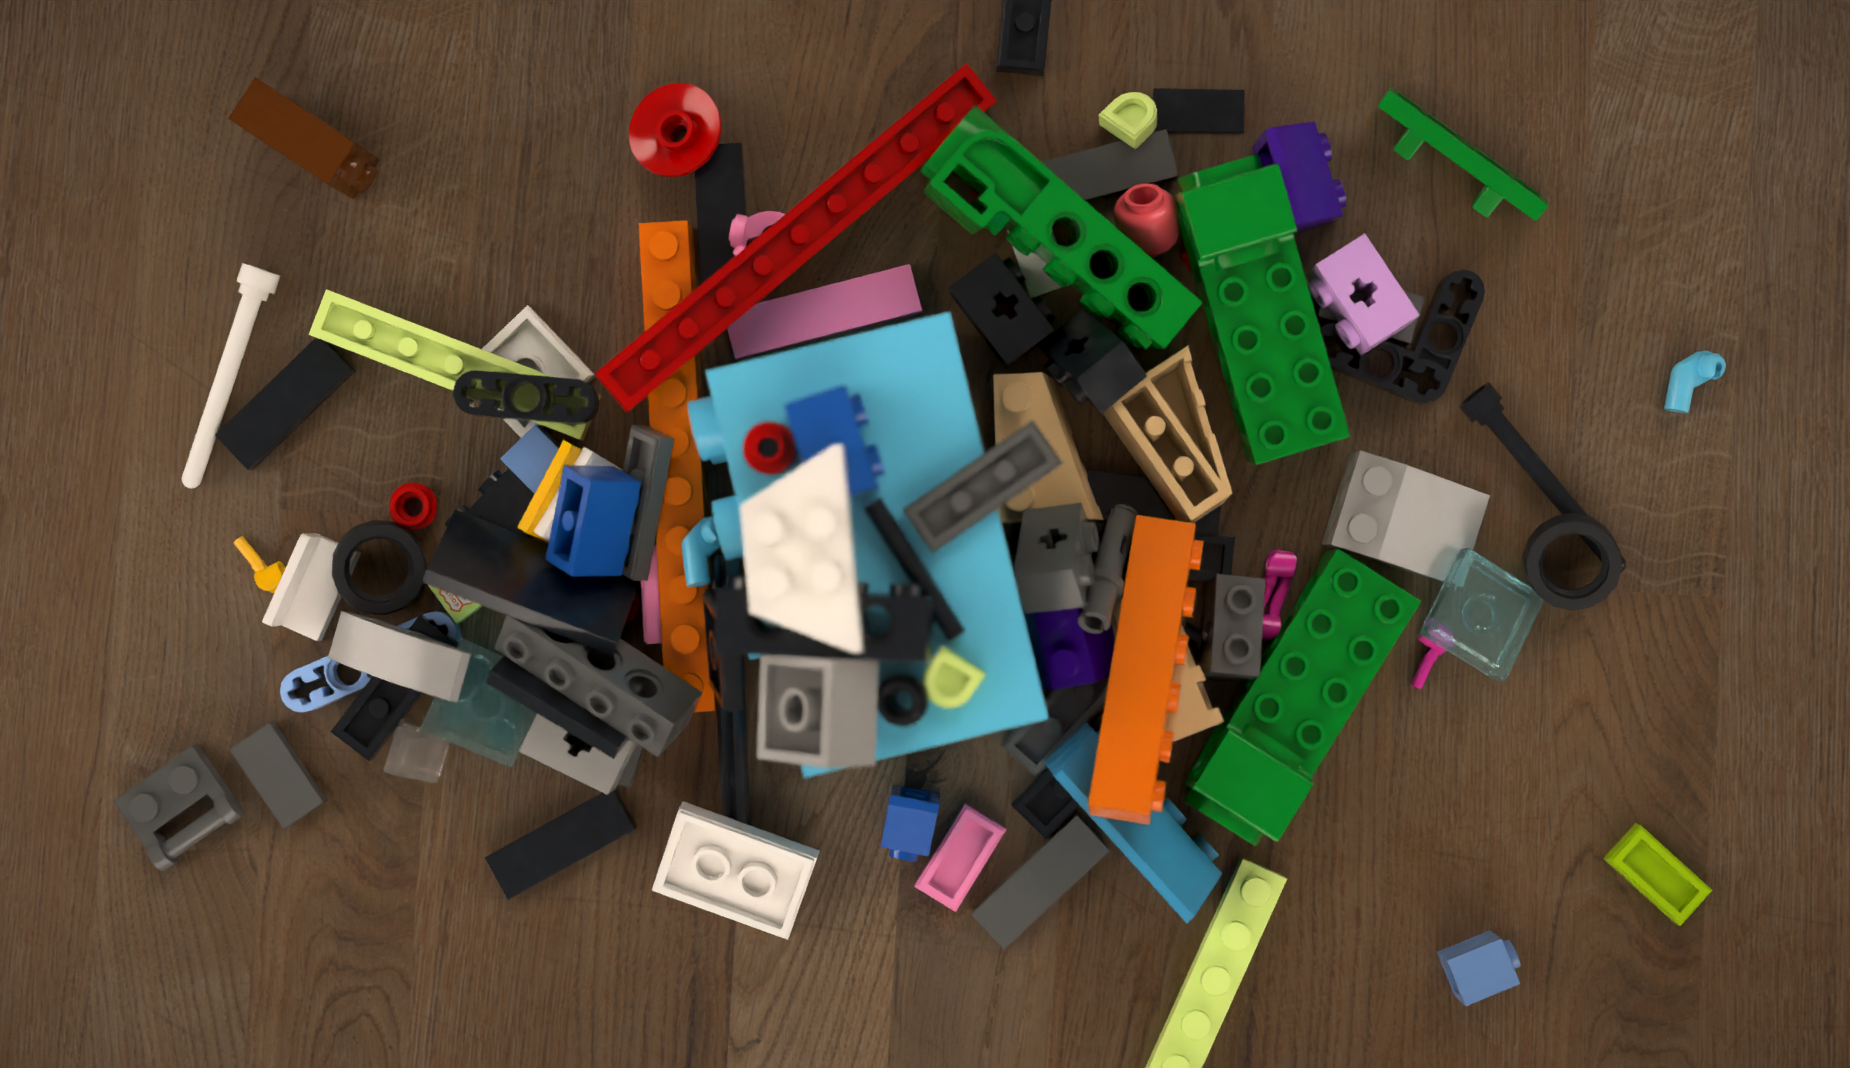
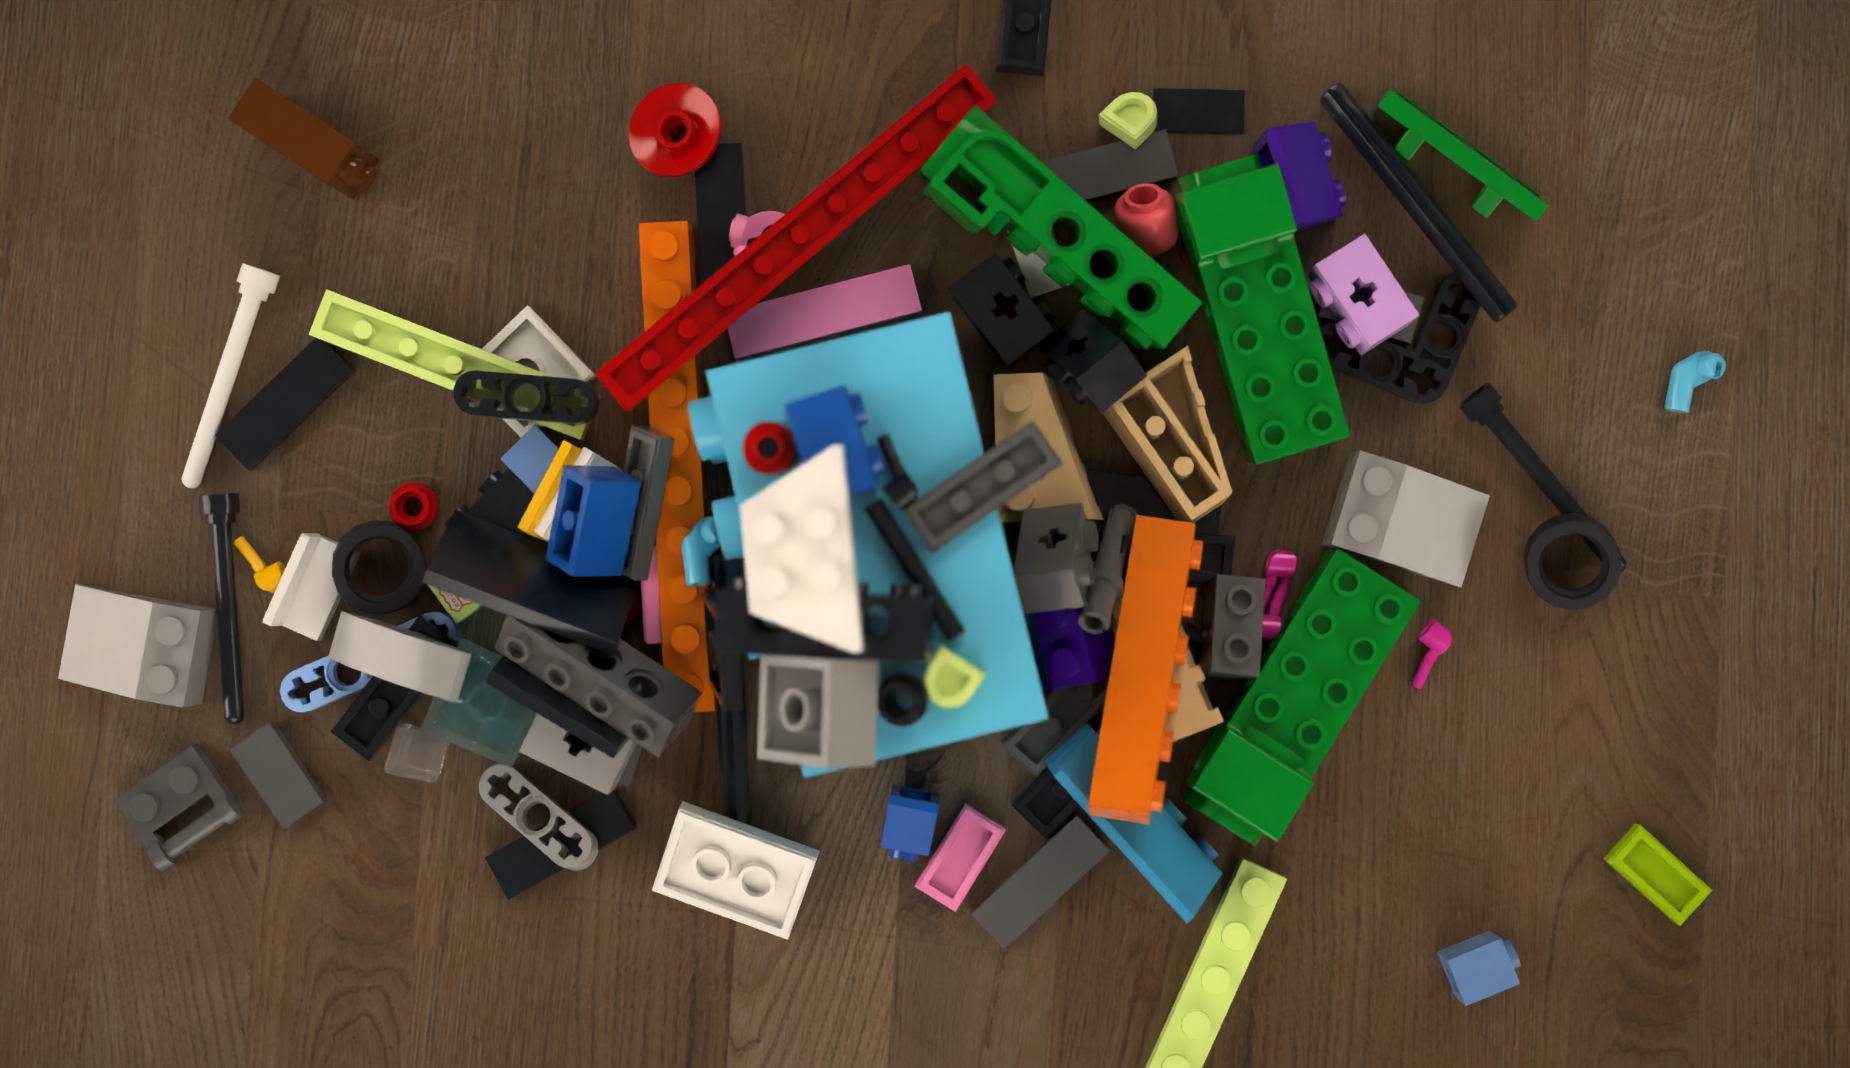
(138, 646): none -> slope
(220, 513): none -> black piece
(504, 805): none -> light grey beam
(902, 489): none -> black hand
(1418, 202): none -> black axle
(1482, 615): clear light blue tile -> none

